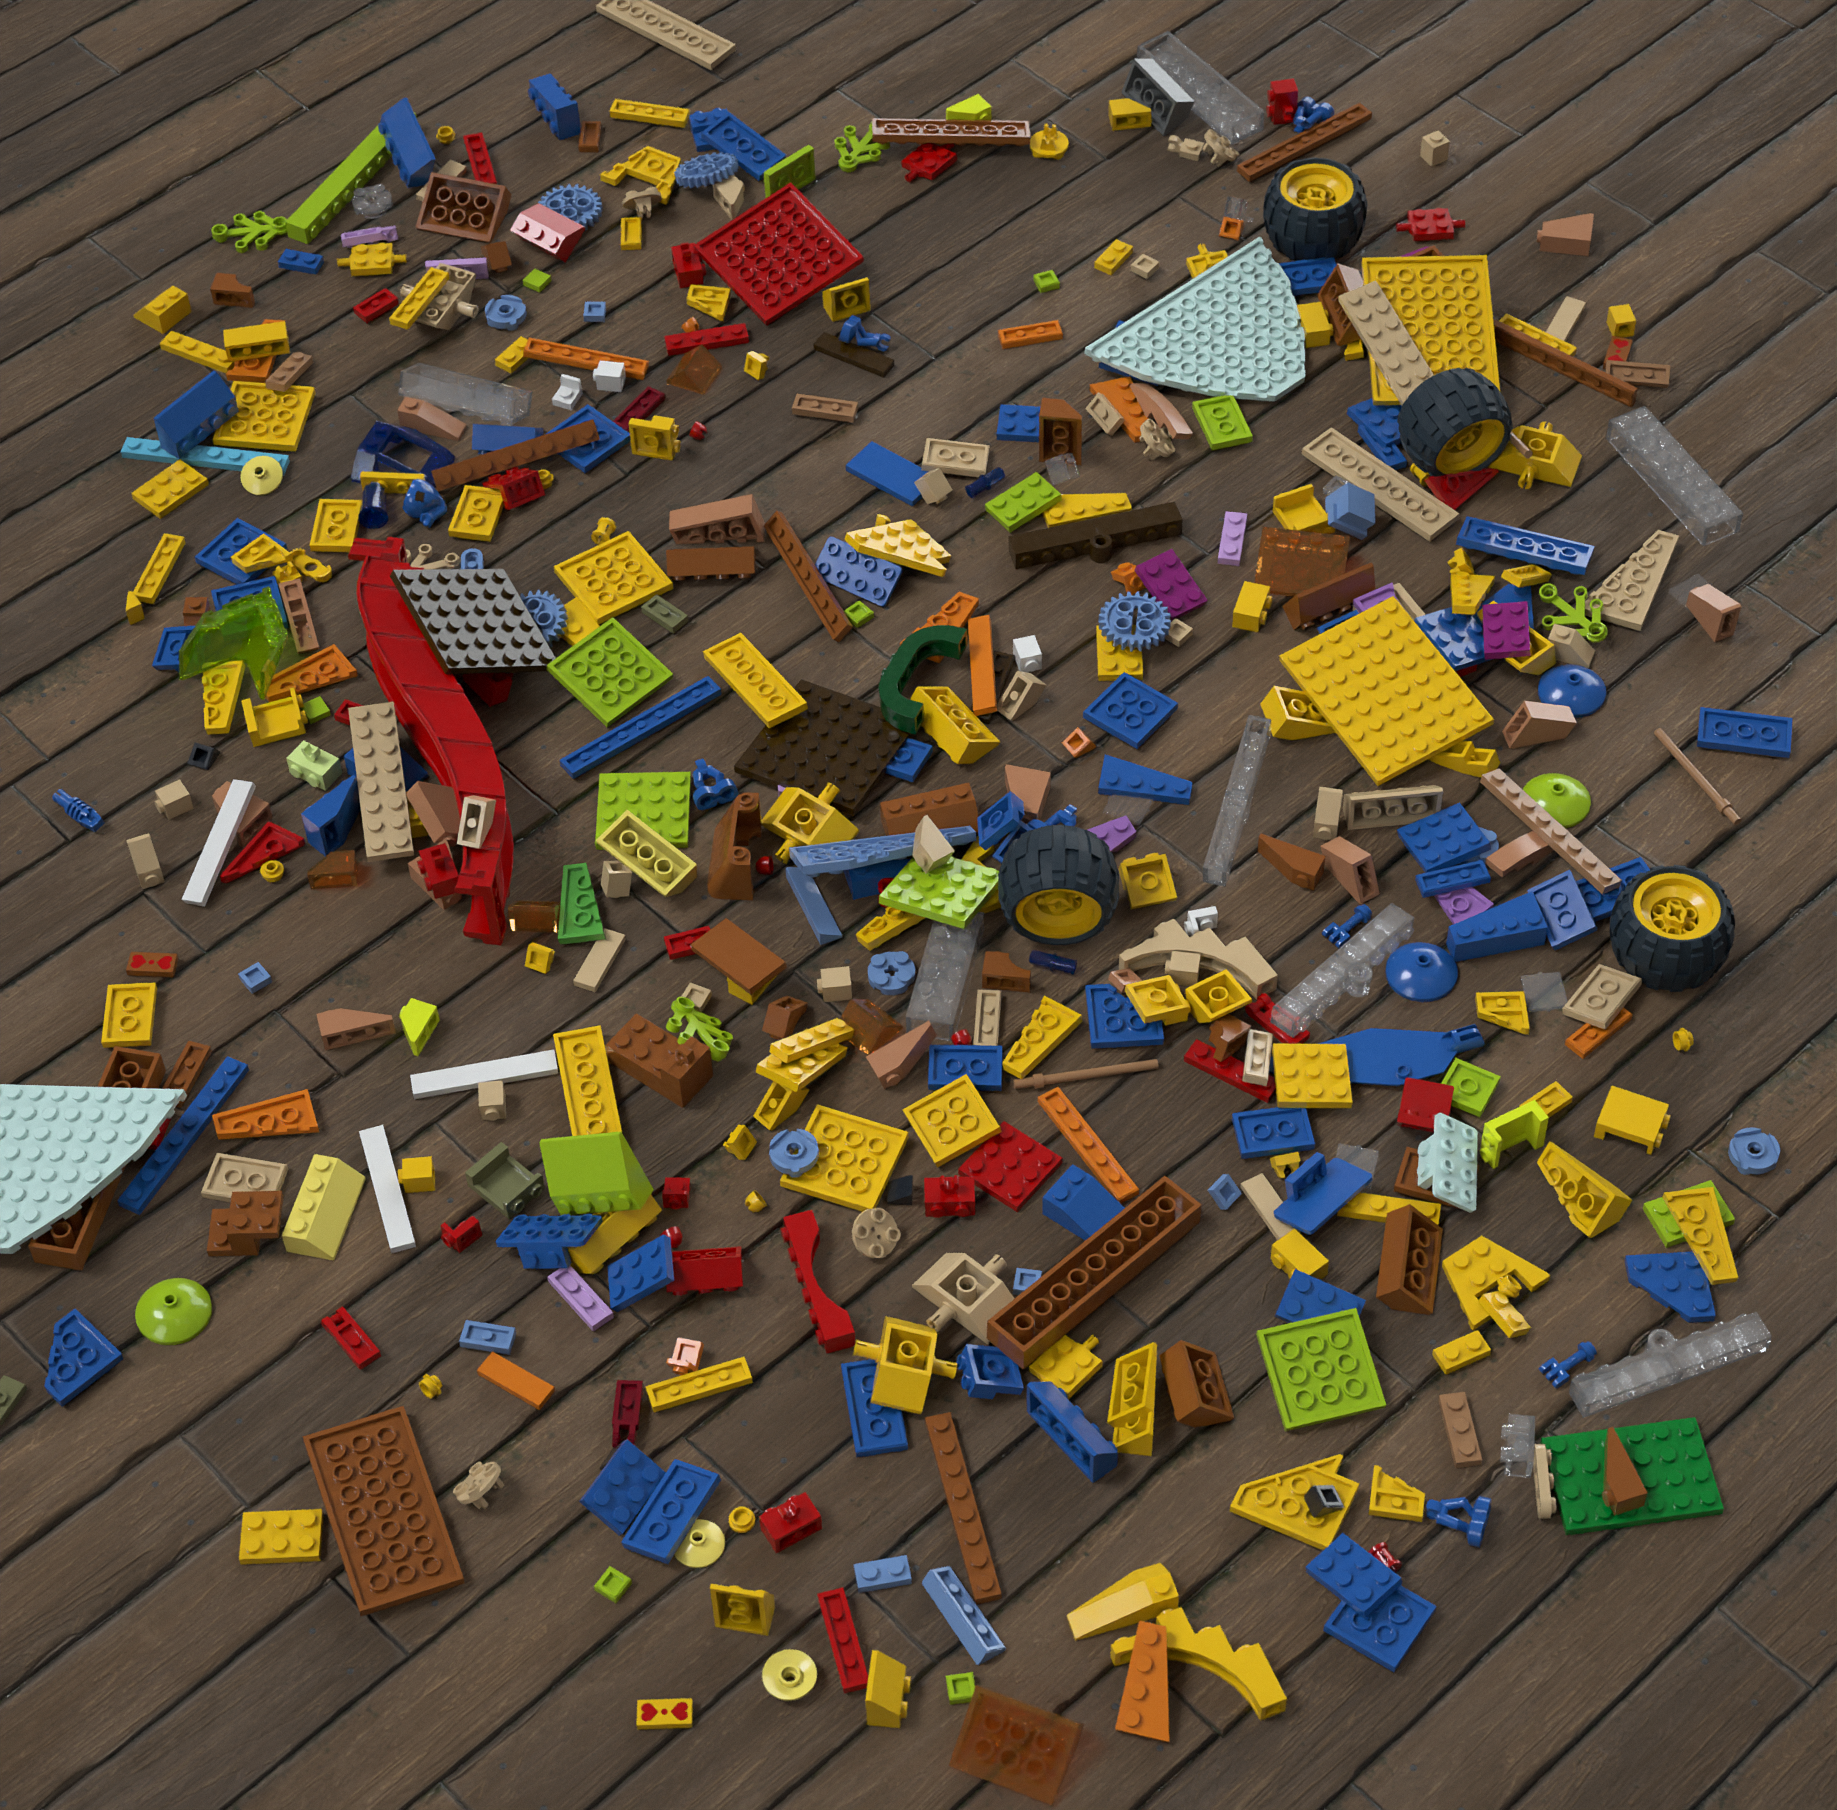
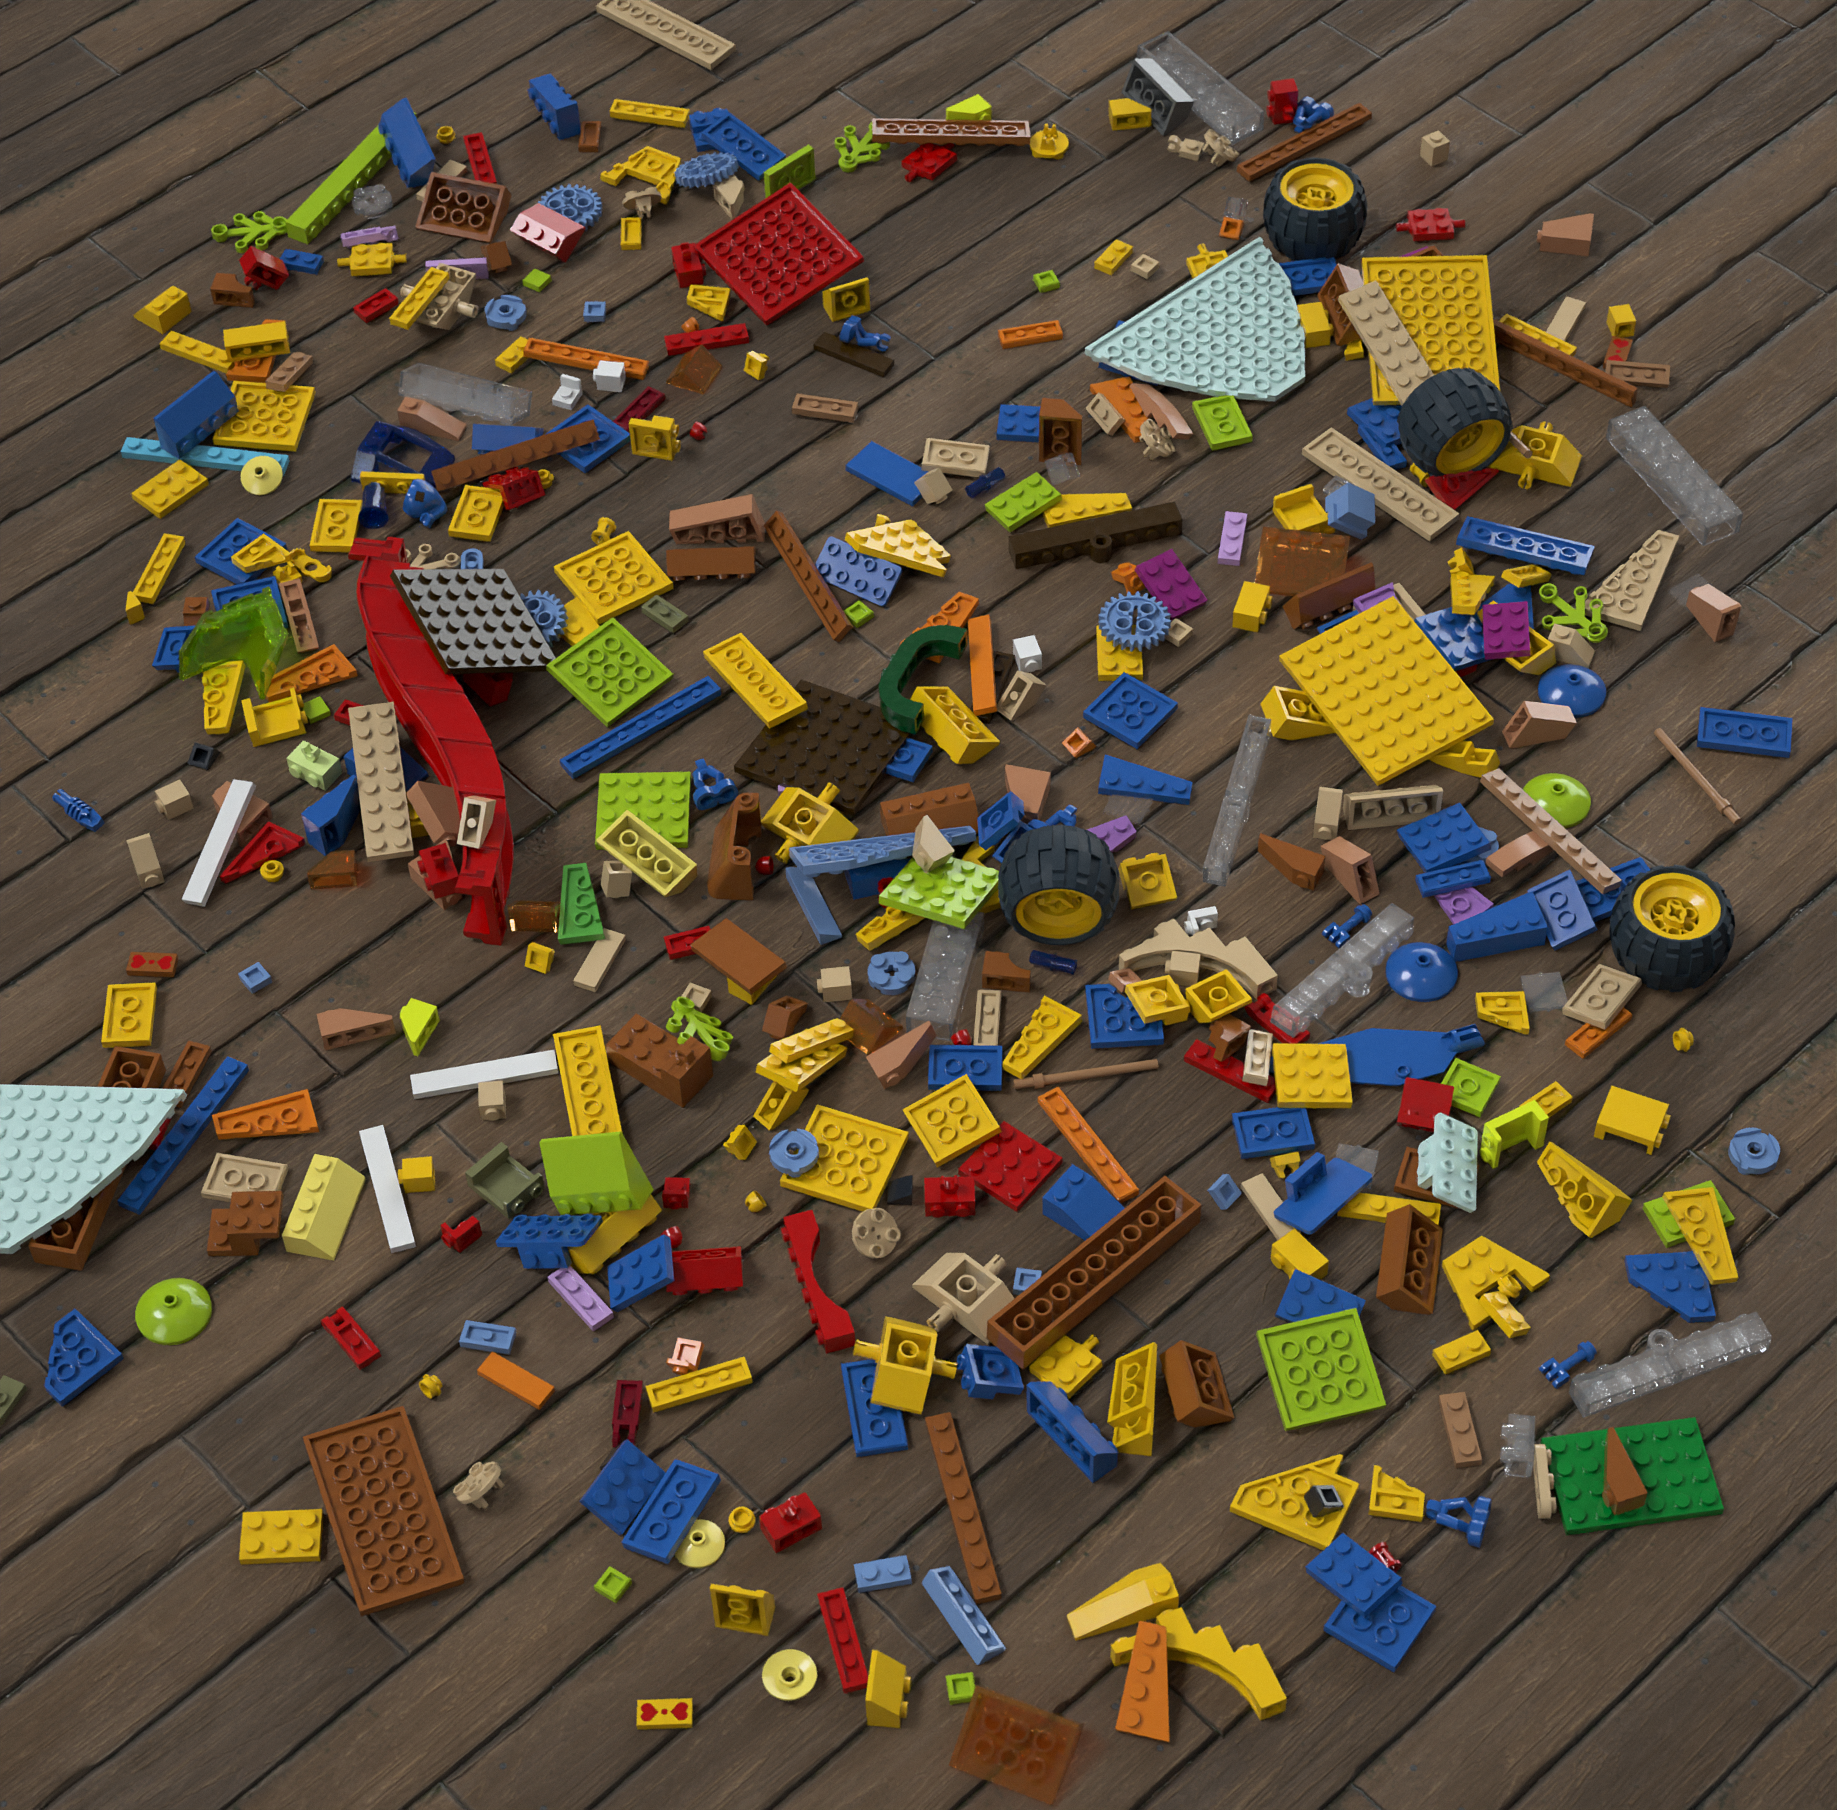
(263, 268): none -> red brick

